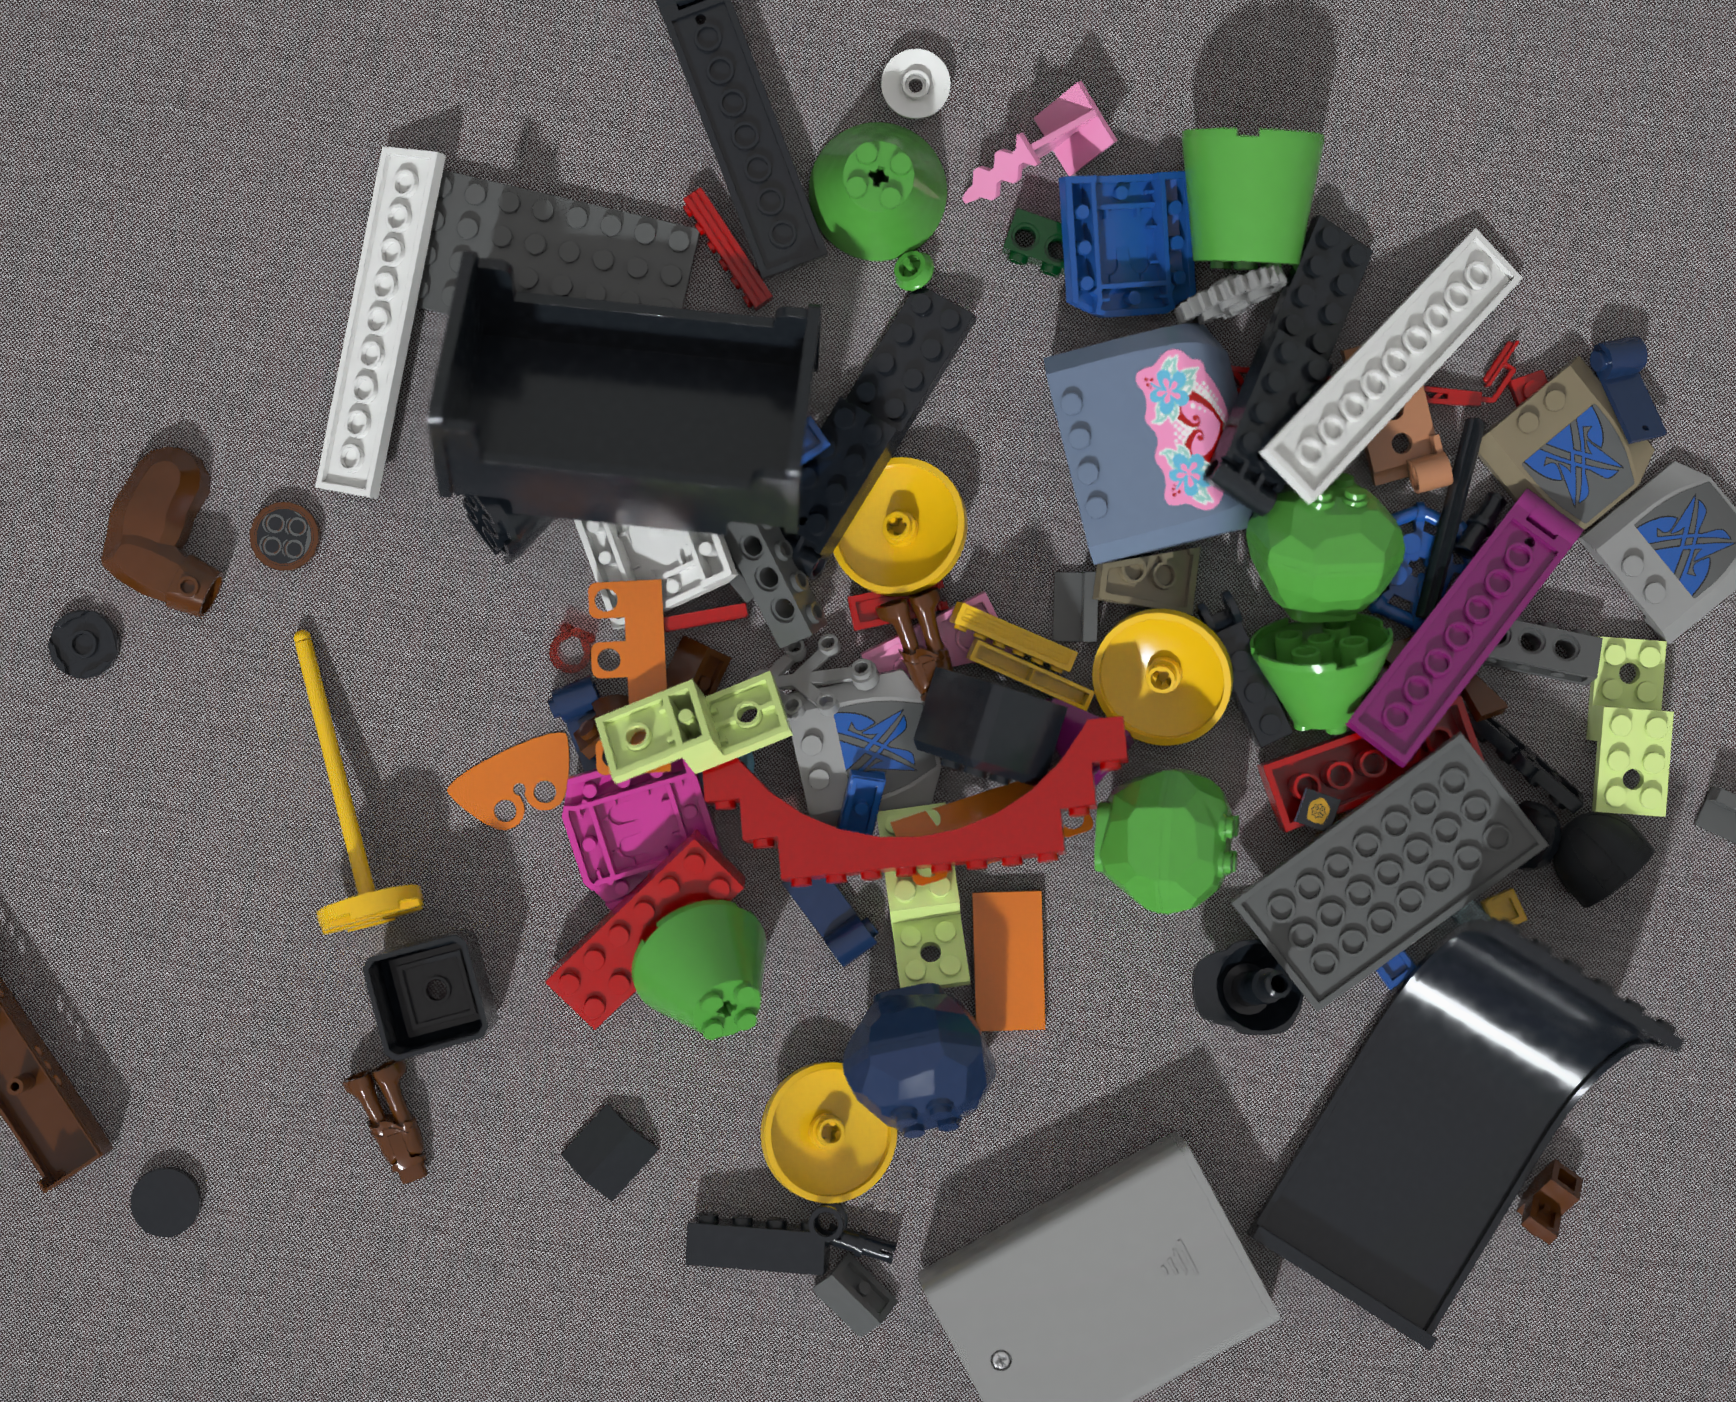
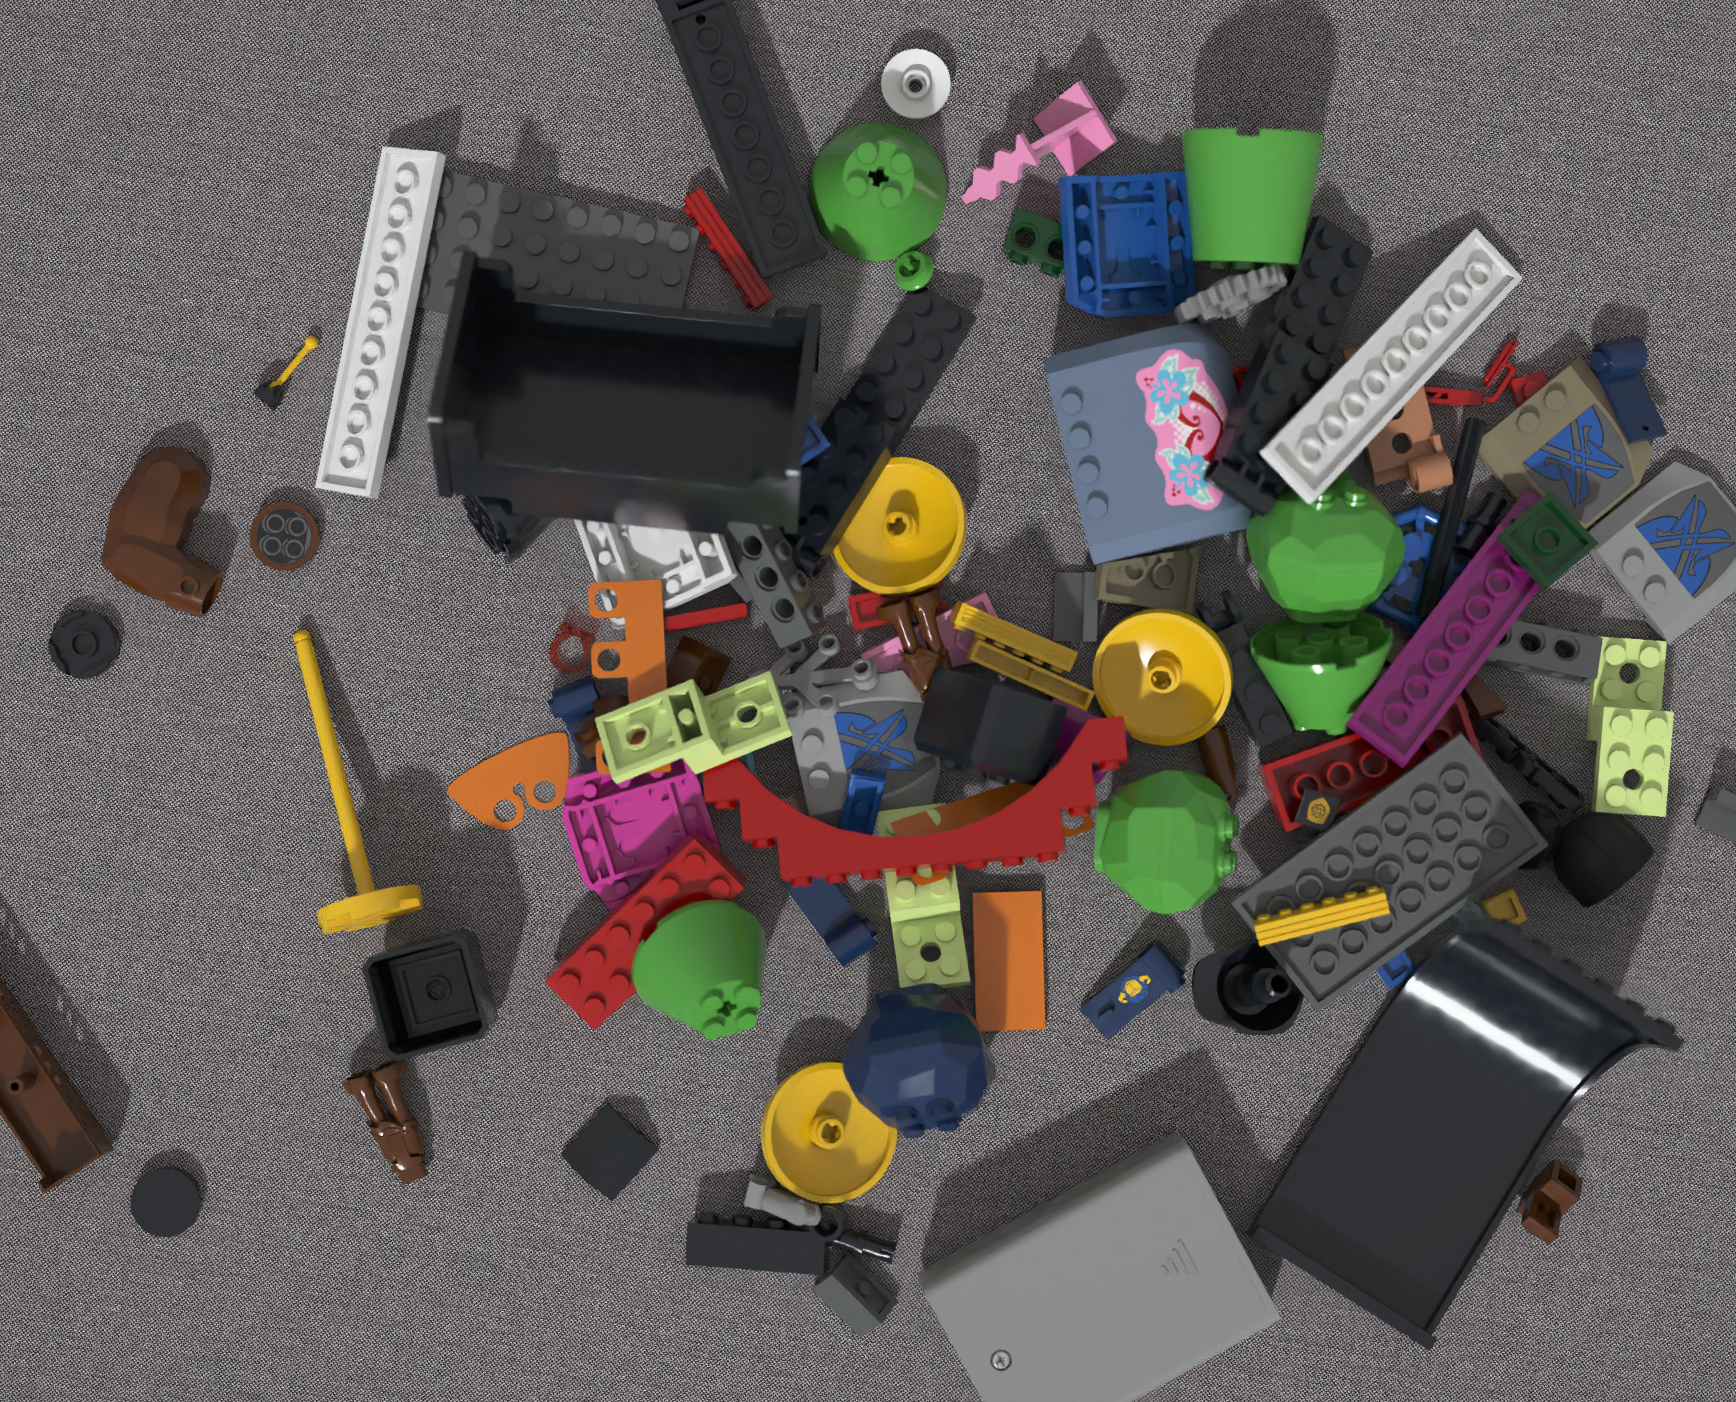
(271, 391): none -> hinge
(764, 1196): none -> light grey piece
(1134, 989): none -> dark blue door
(1219, 760): none -> reddish brown piece
(1321, 916): none -> yellow piece
(1547, 540): none -> dark green plate

